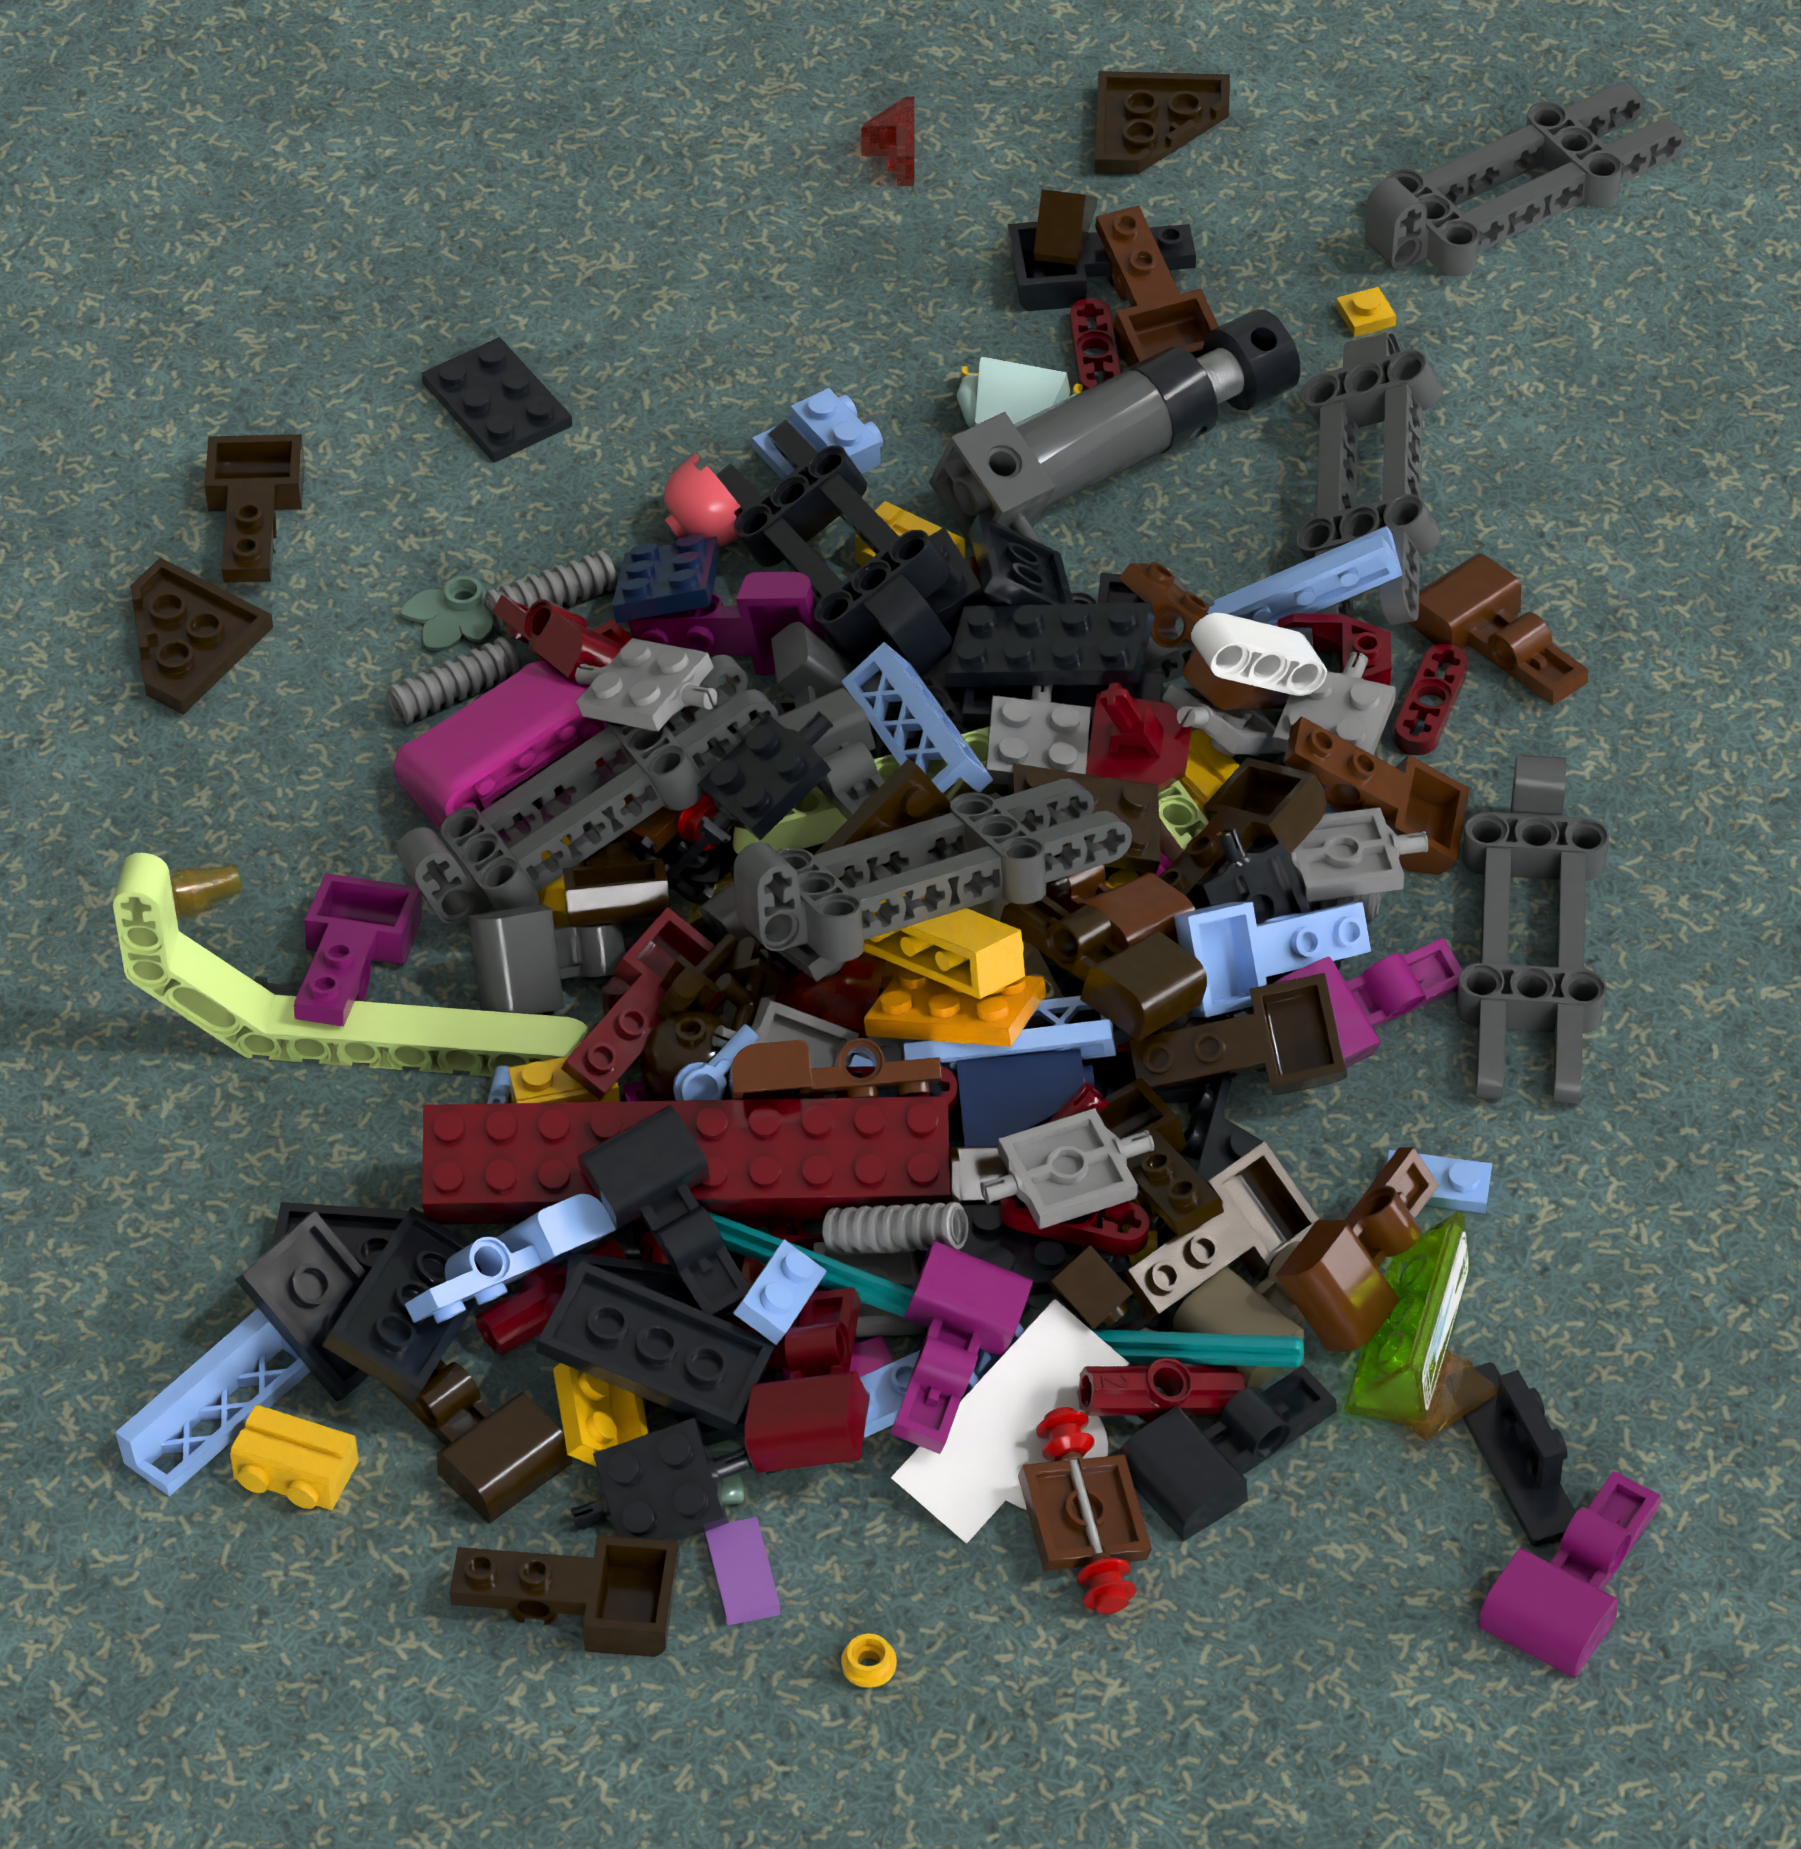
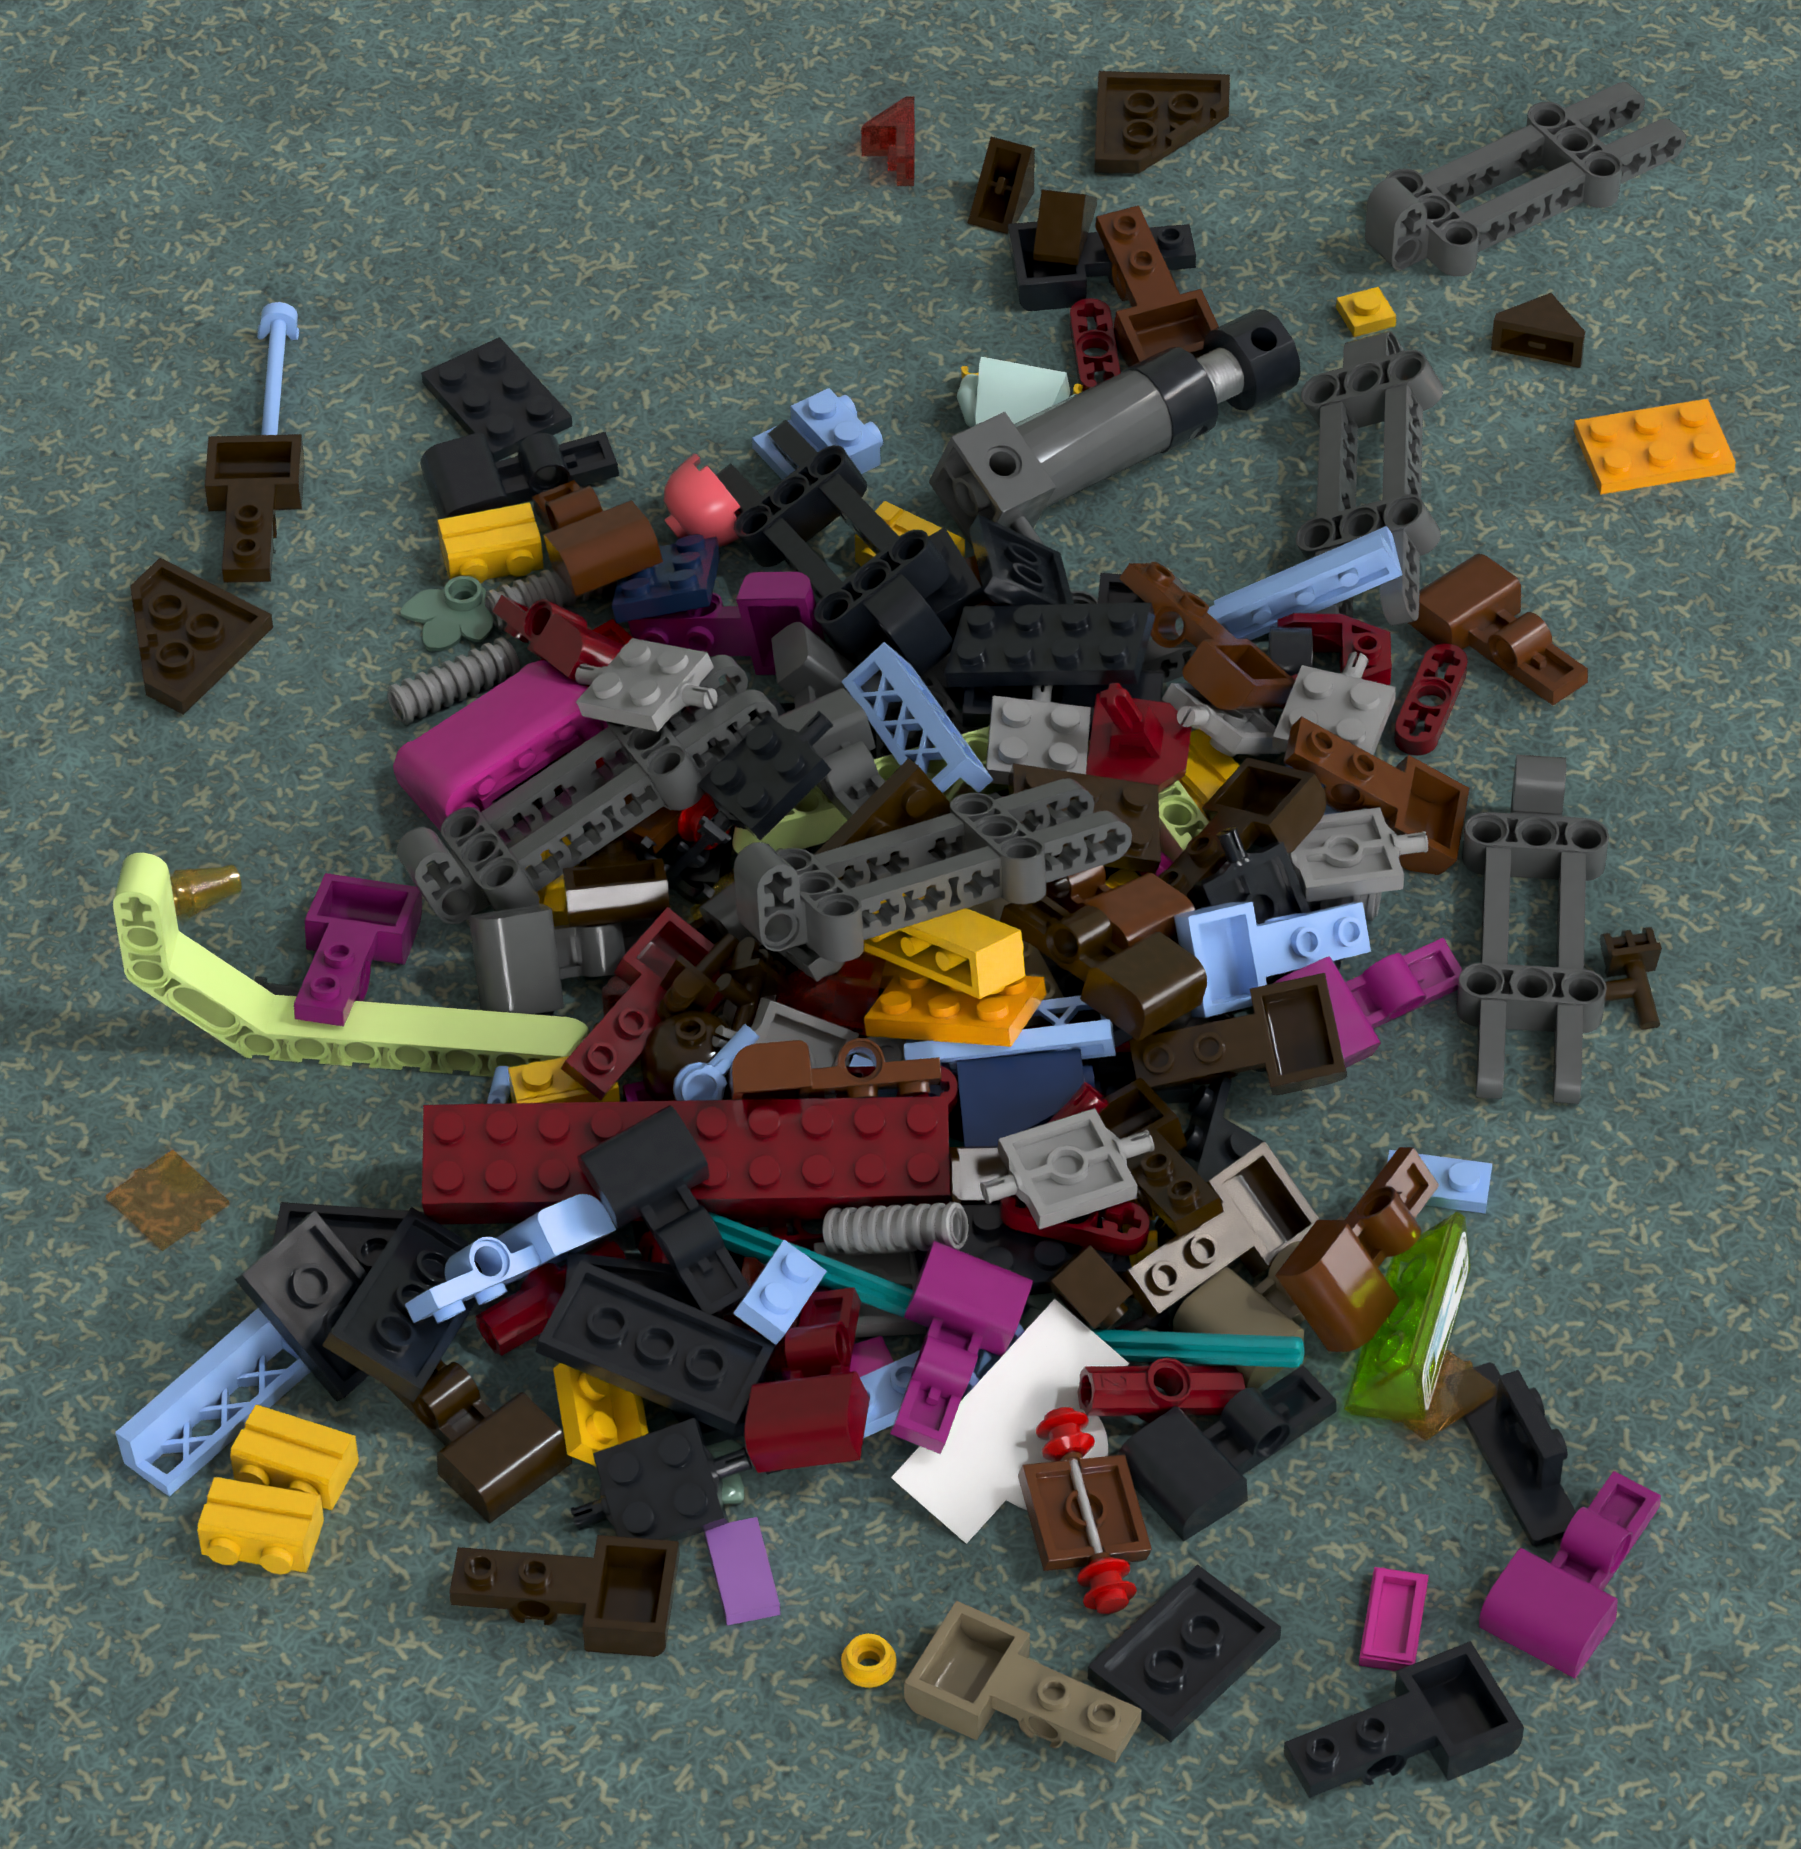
(167, 1200): none -> clear orange piece
(260, 1525): none -> yellow brick
(278, 320): none -> light blue piece
(468, 480): none -> black plate
(491, 543): none -> yellow brick
(593, 544): none -> reddish brown plate
(984, 1667): none -> dark tan plate
(1003, 185): none -> dark brown slope
(1184, 1652): none -> black plate
(1258, 654): white beam -> none
(1393, 1619): none -> dark pink tile
(1439, 1706): none -> black plate
(1540, 331): none -> dark brown slope
(1632, 957): none -> dark brown arm
(1654, 446): none -> light orange plate

